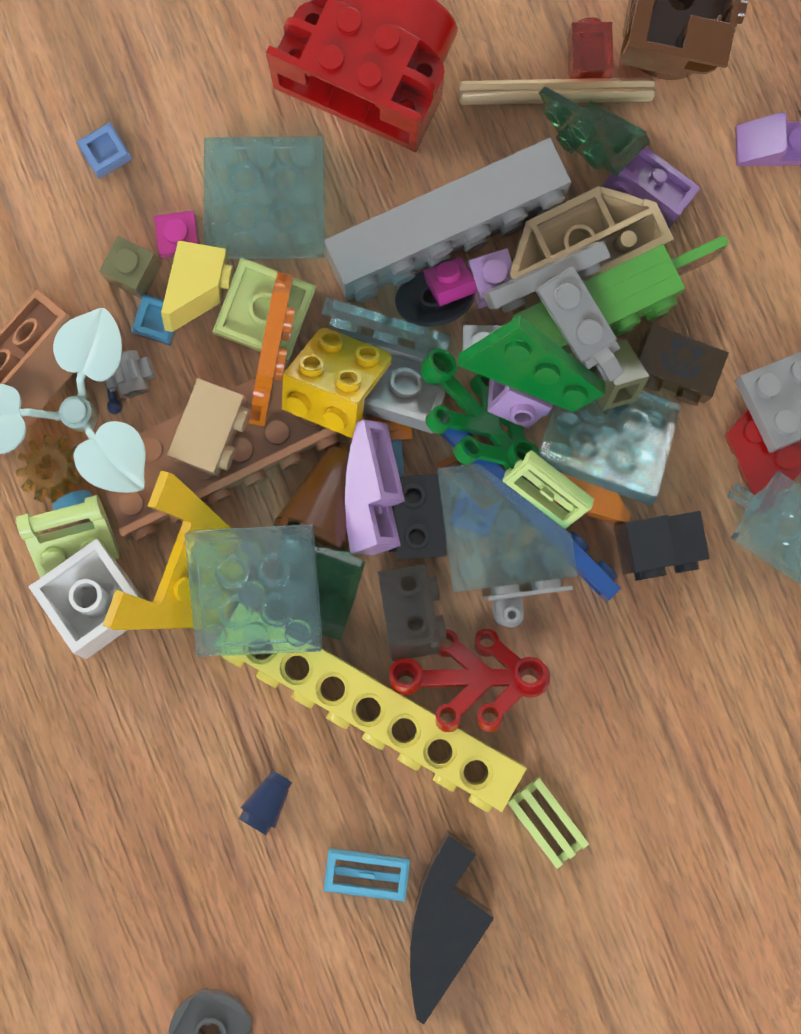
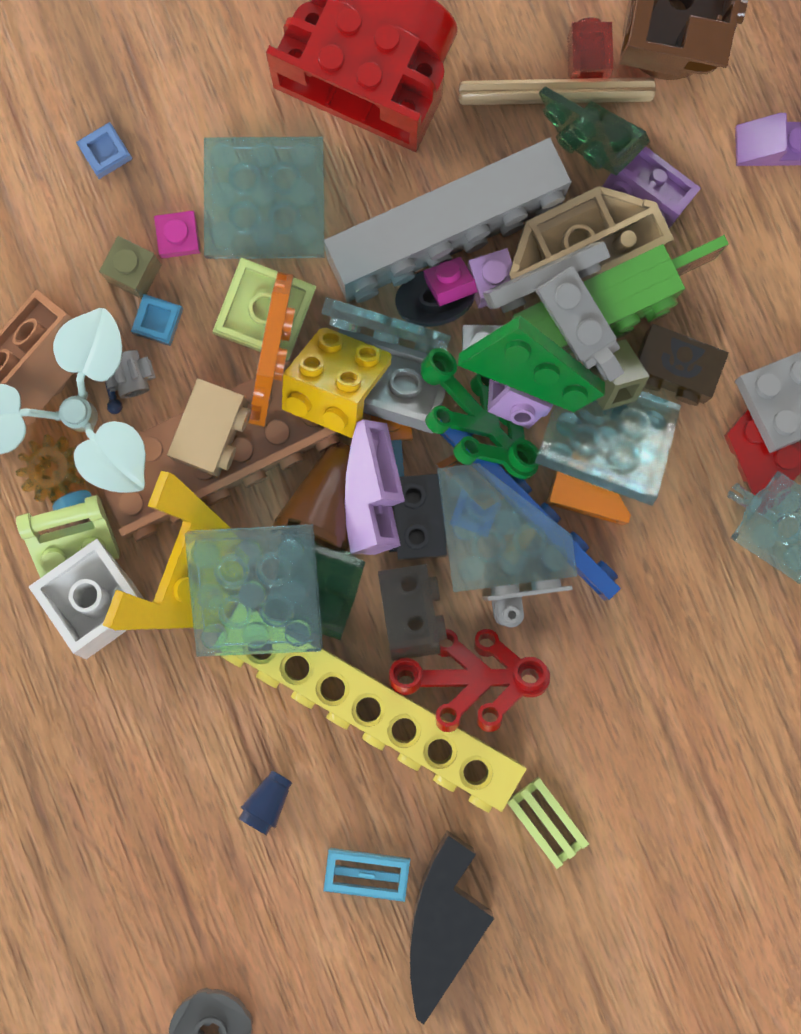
(195, 283): light yellow slope -> none
(552, 487): yellowish green tile -> none
(661, 542): black brick -> none

